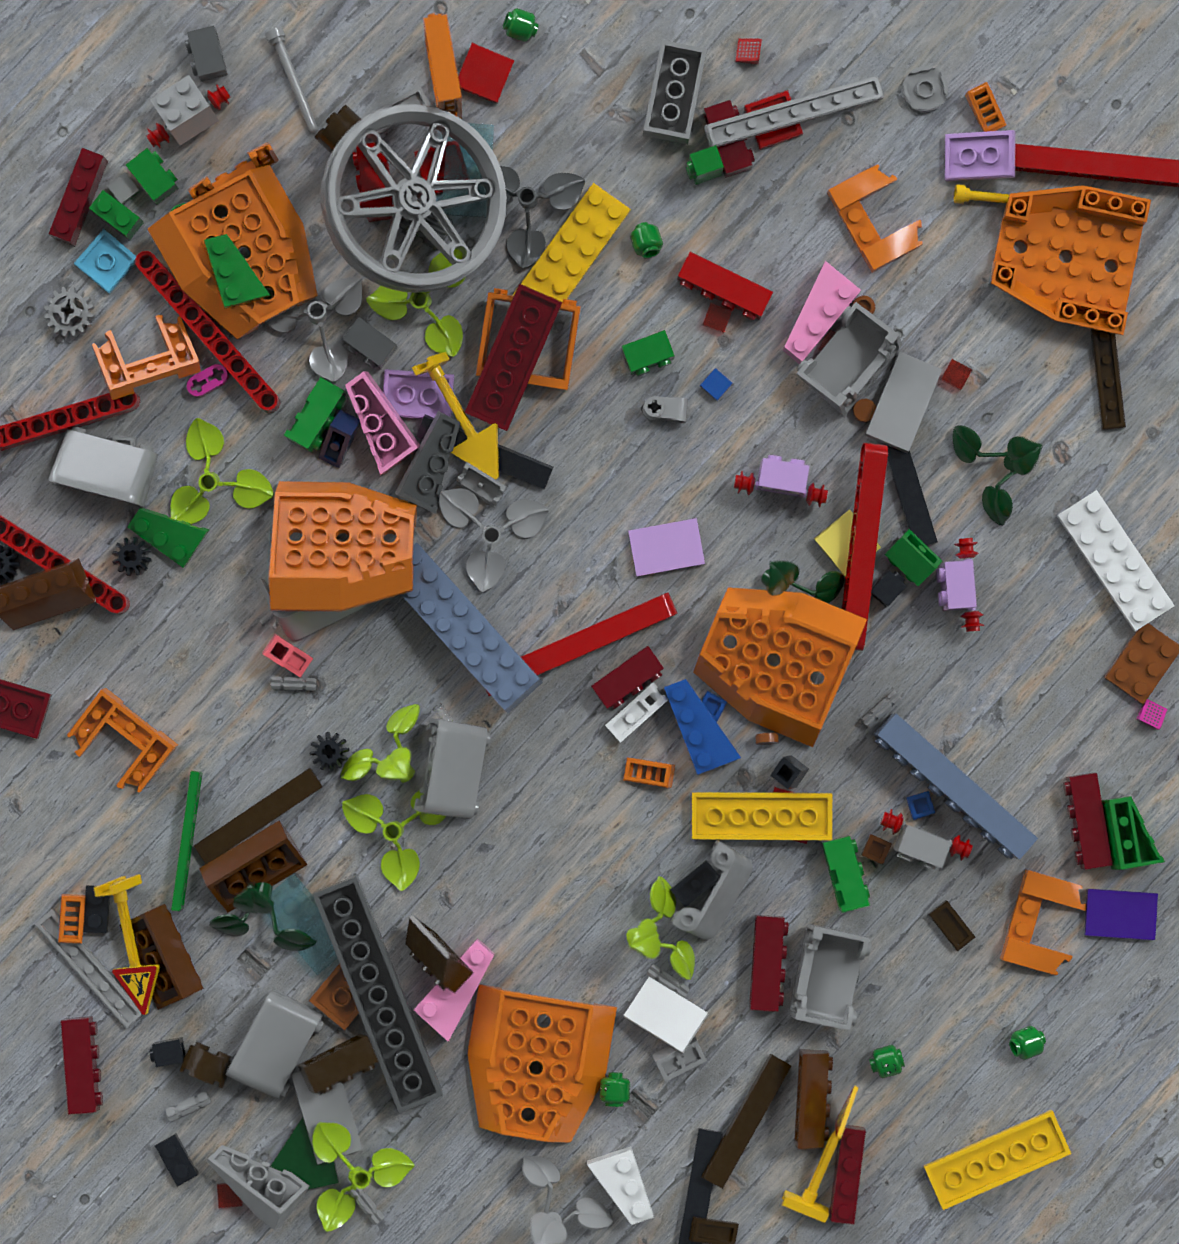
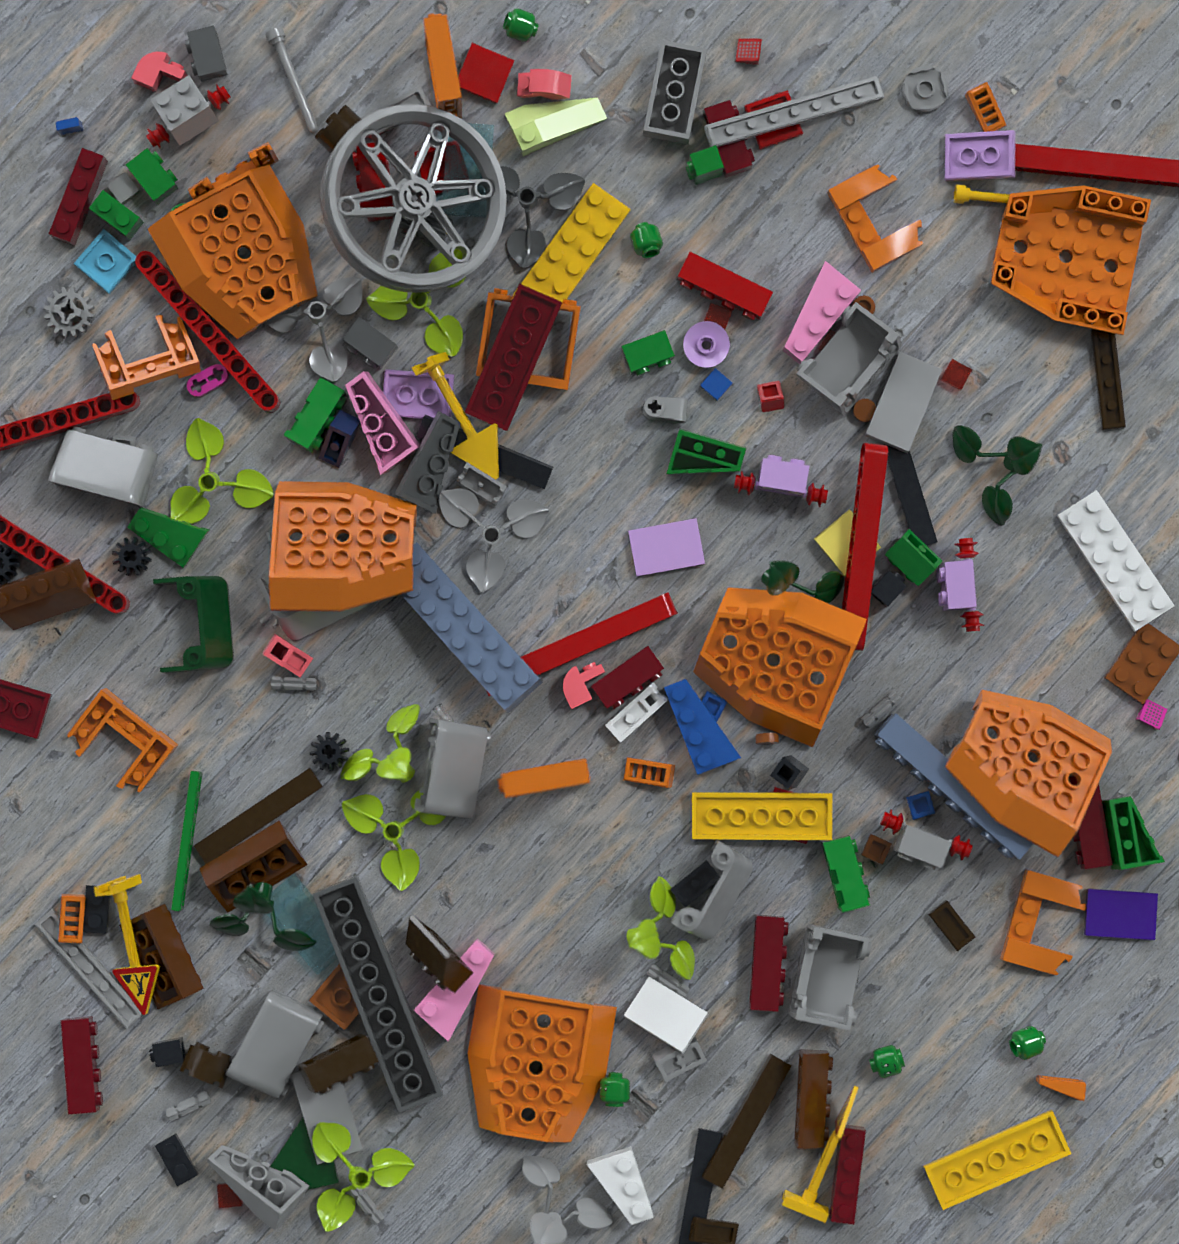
(69, 126): none -> blue tile
(155, 66): none -> coral brick
(214, 622): none -> dark green windscreen
(232, 273): green wing -> none
(544, 83): none -> coral brick
(544, 778): none -> orange window
(549, 122): none -> yellowish green wedge
(574, 684): none -> coral brick
(704, 454): none -> green wedge
(708, 332): none -> lavender dish
(770, 396): none -> red slope
(1023, 794): none -> orange wedge
(1071, 1087): none -> orange slope

